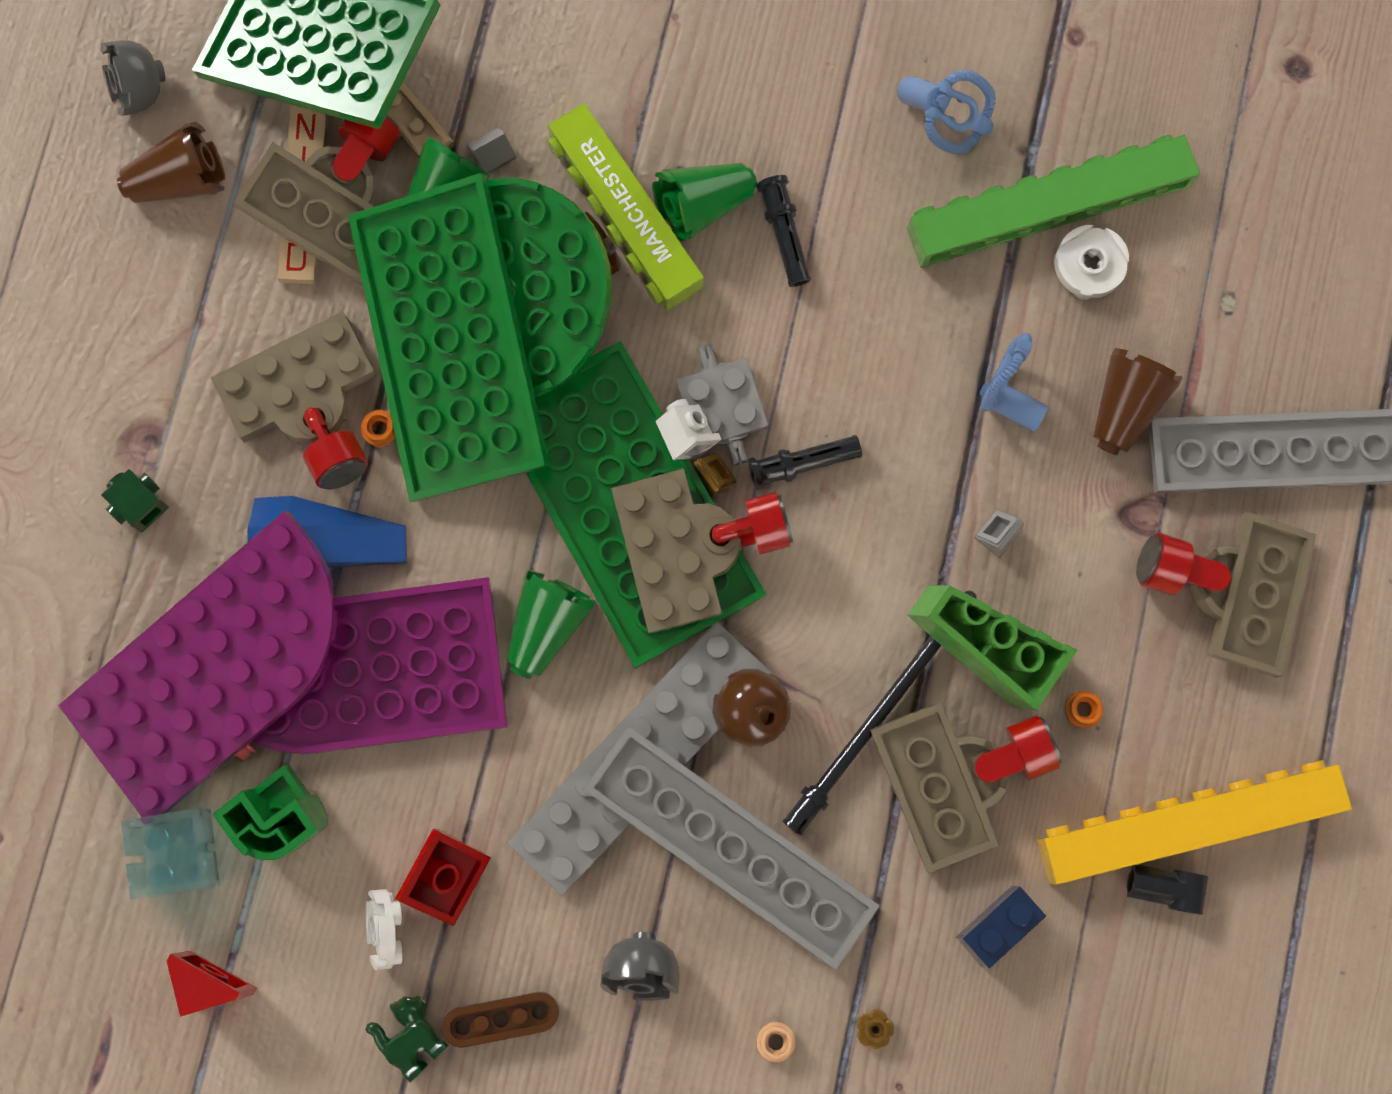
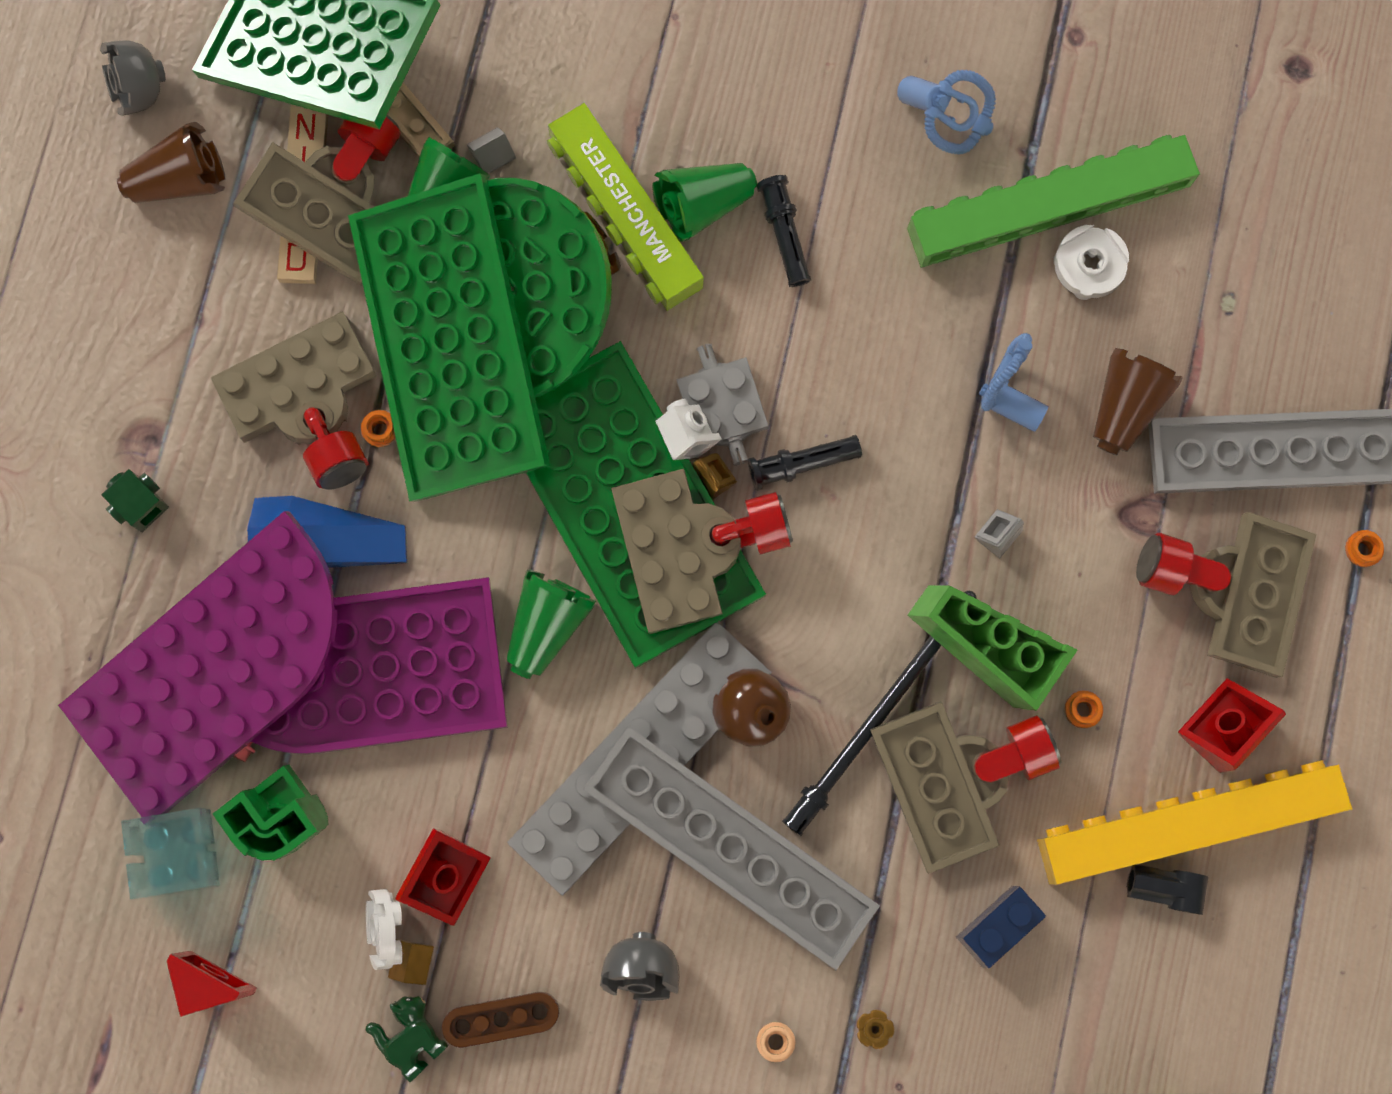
(414, 965): none -> pearl gold slope
(1230, 725): none -> red slope
(1372, 541): none -> orange plate

